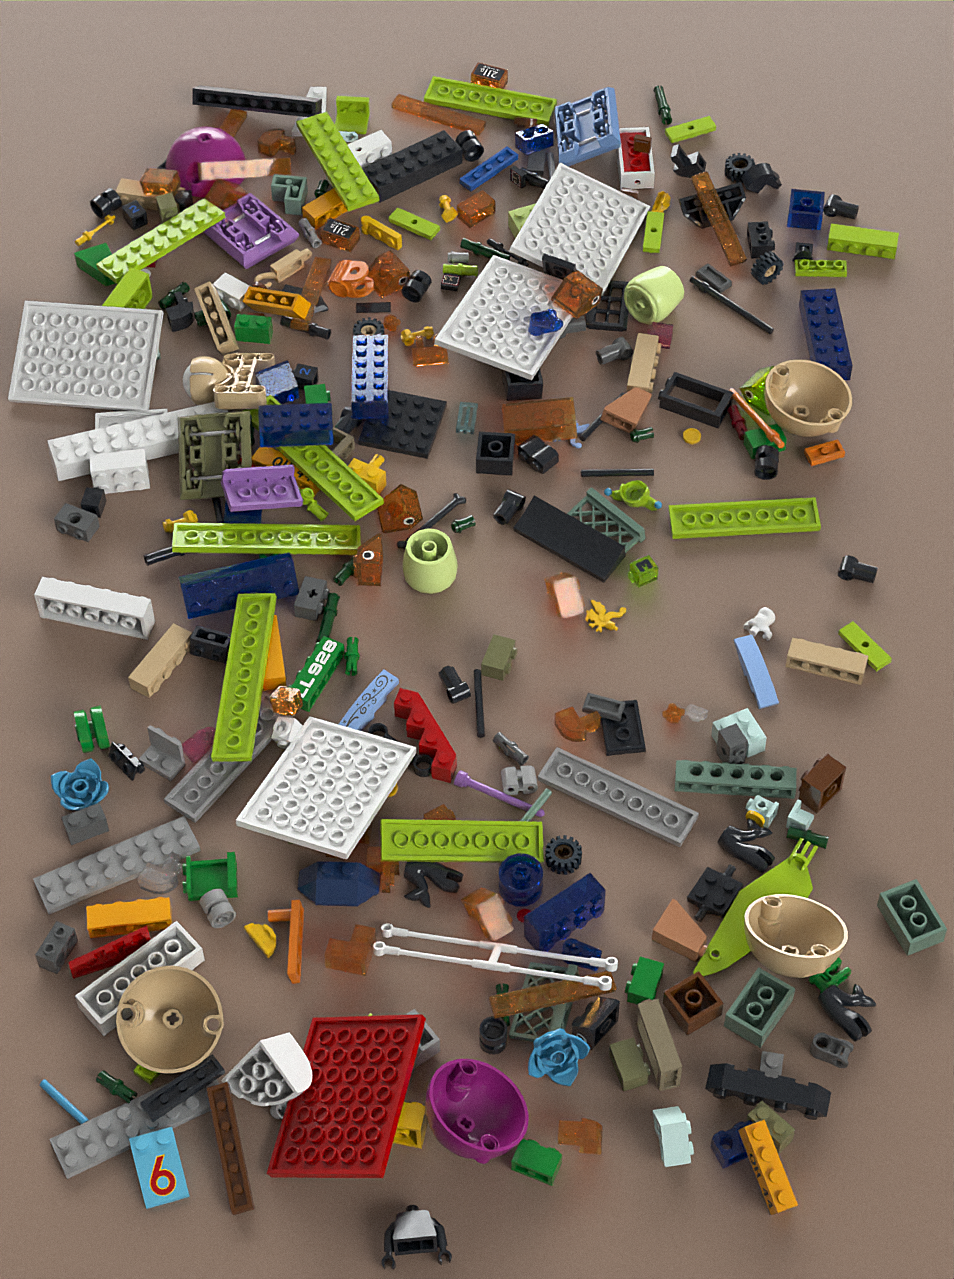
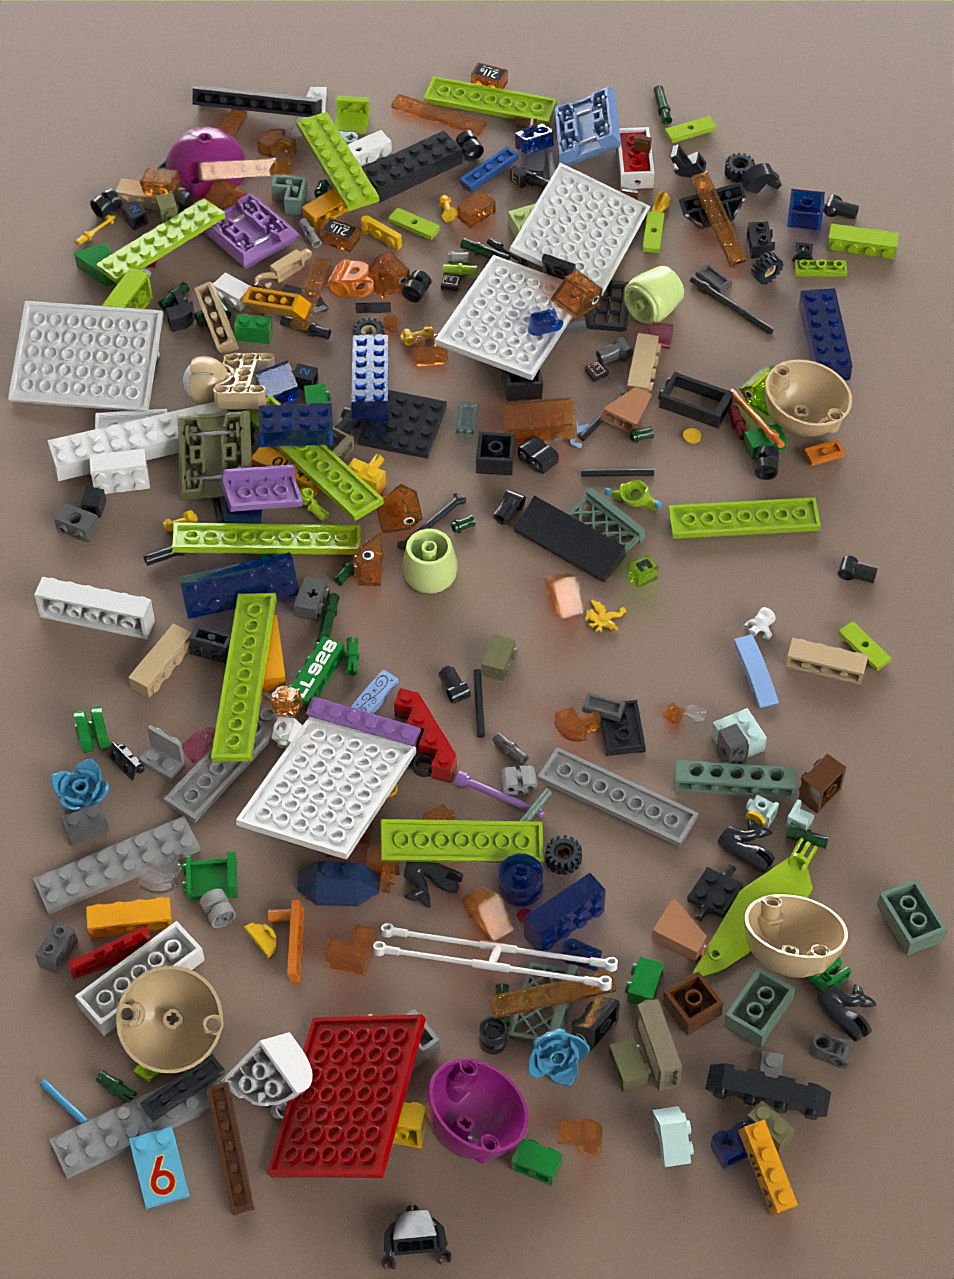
(363, 721): none -> medium lavender plate
(596, 370): none -> black tile

